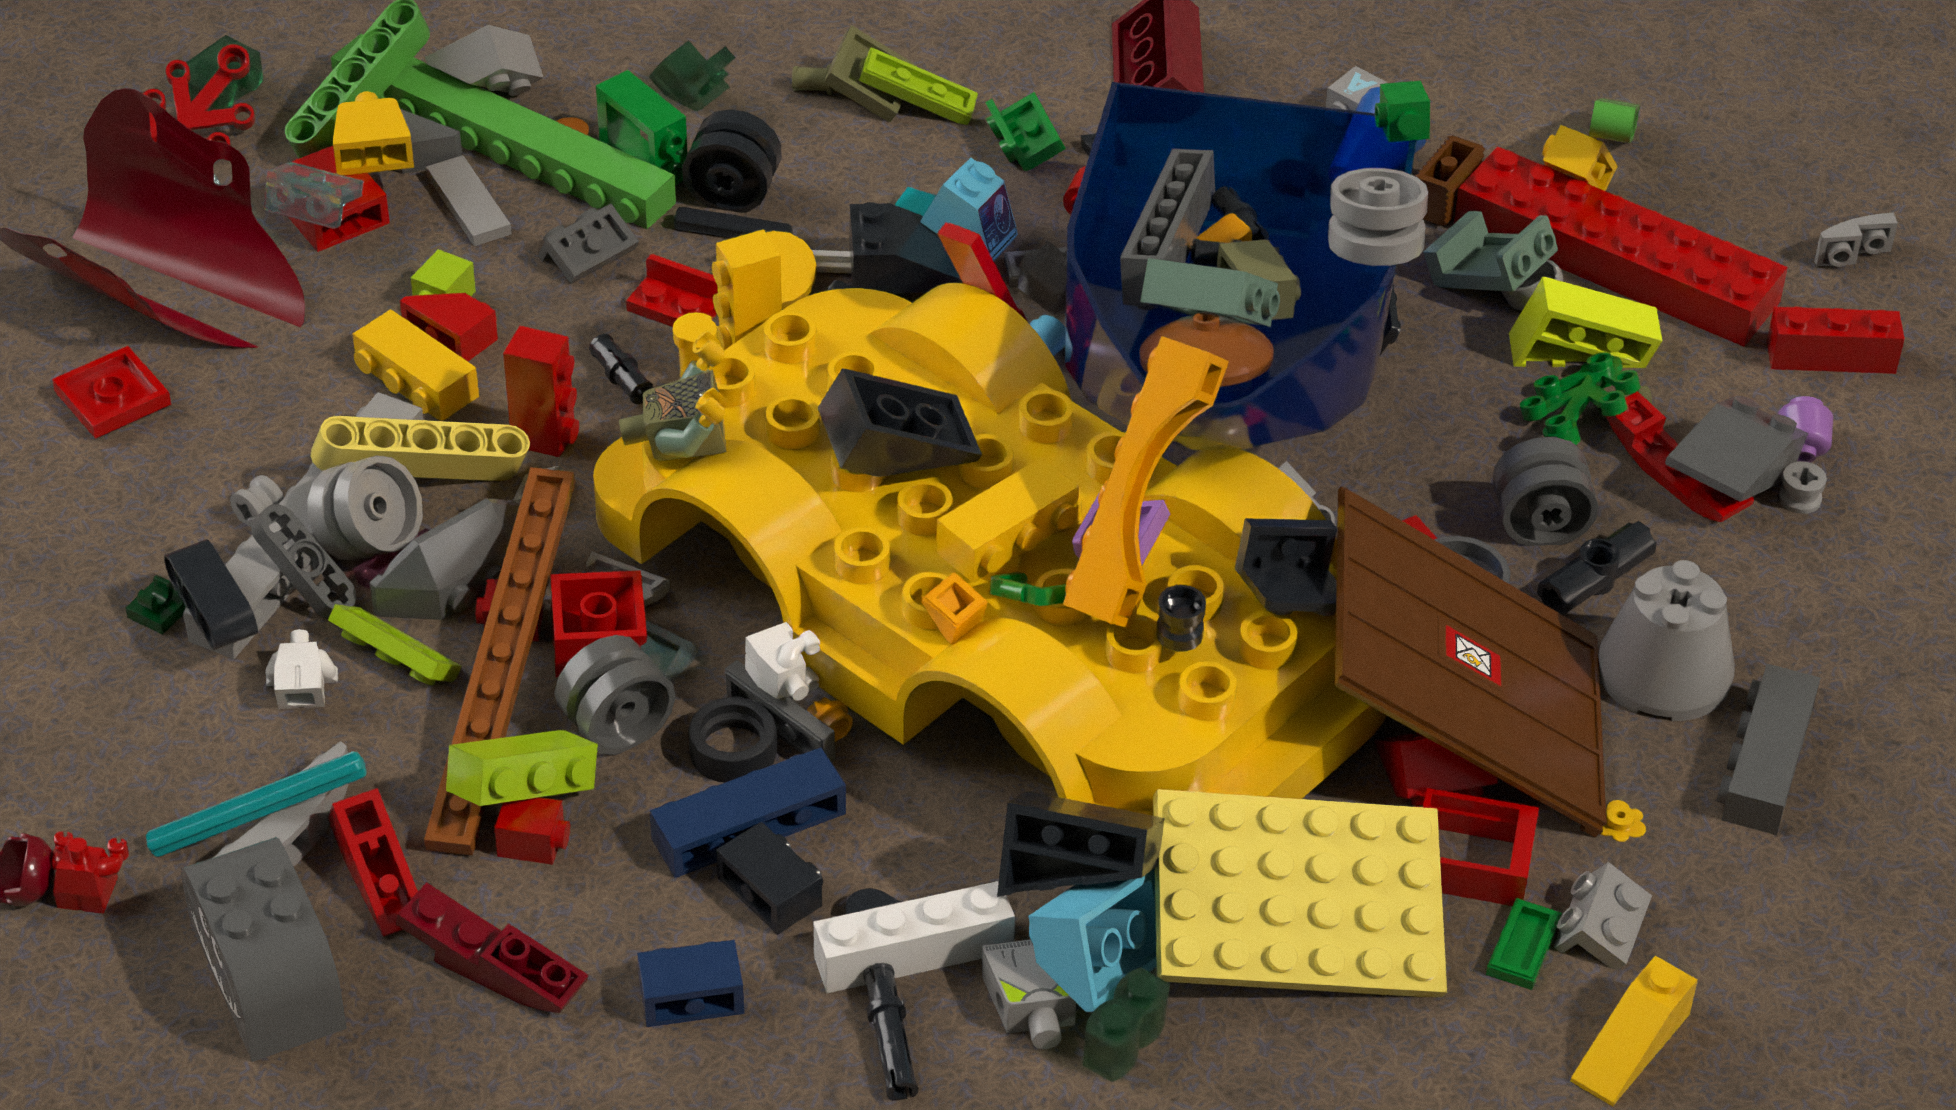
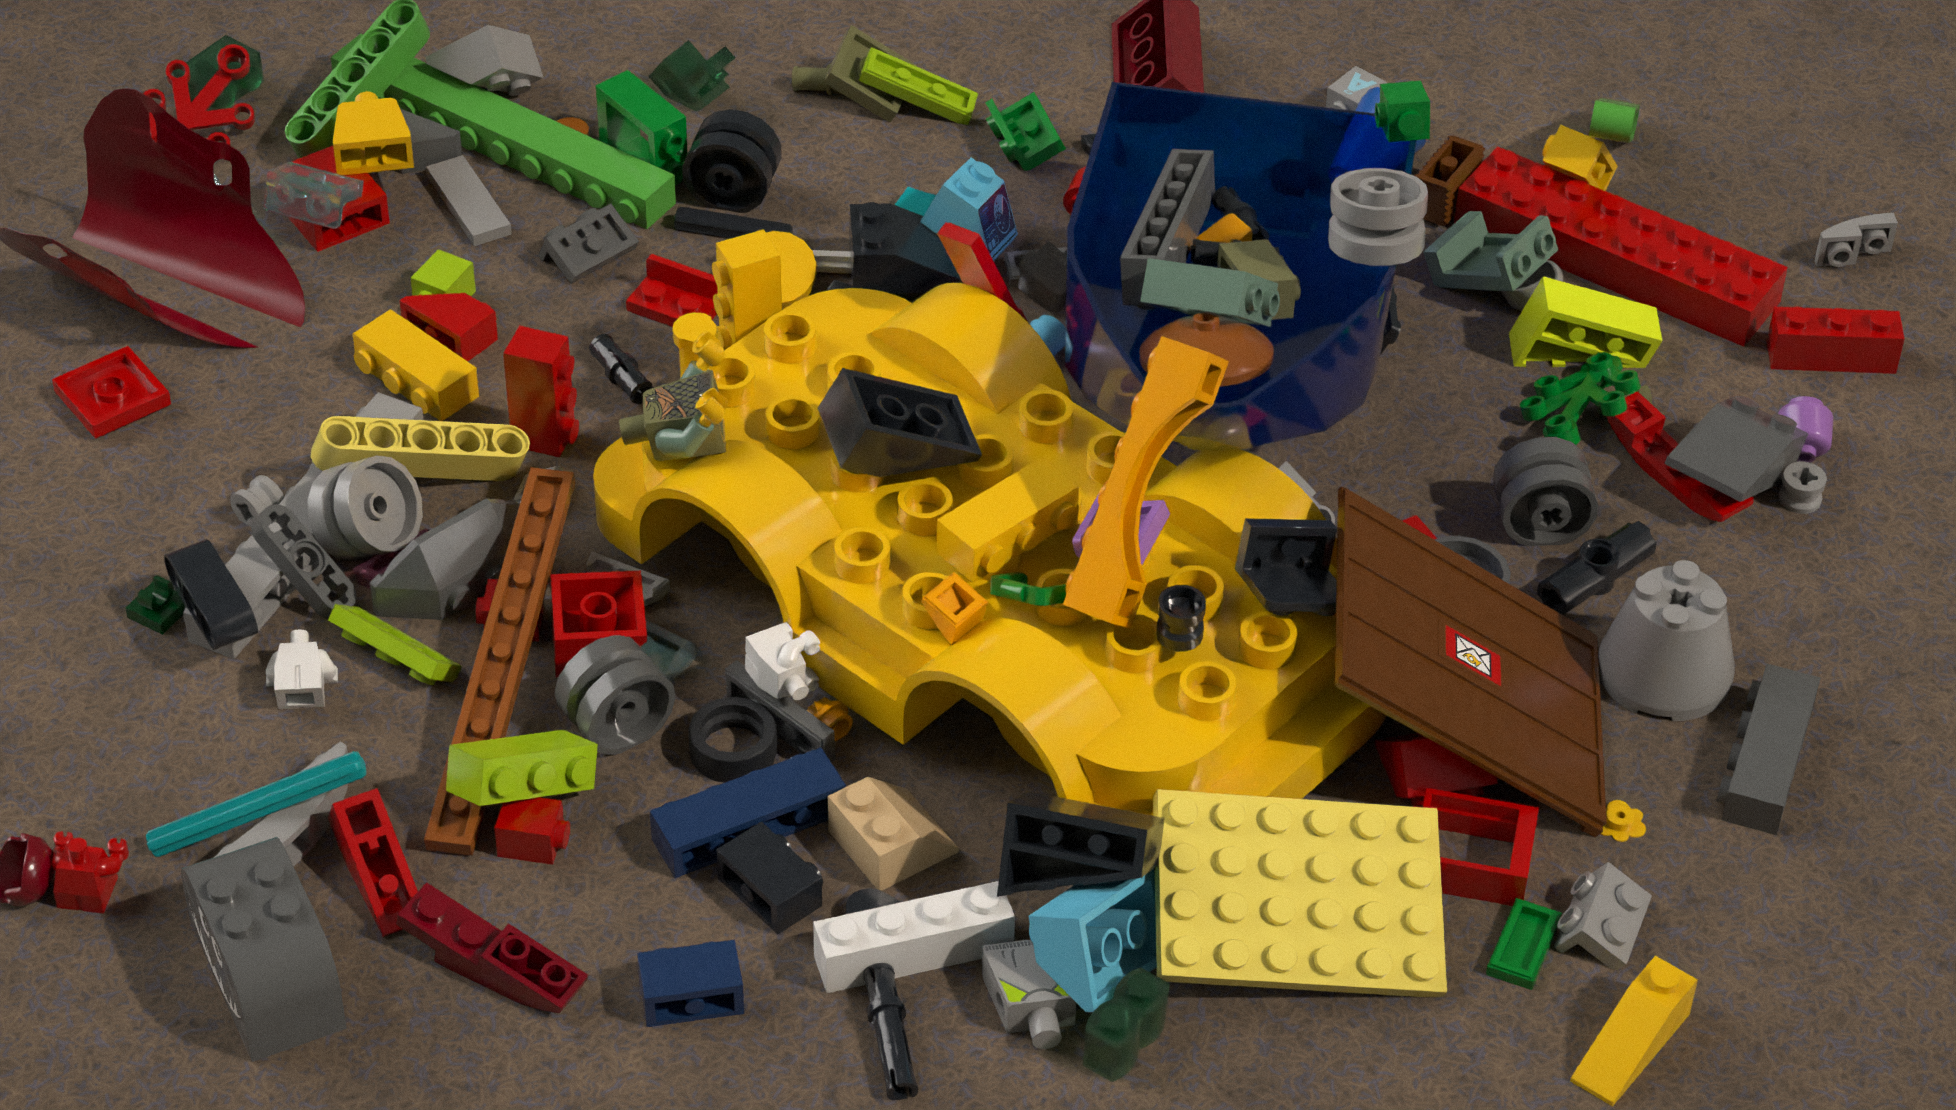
(886, 831): none -> tan slope

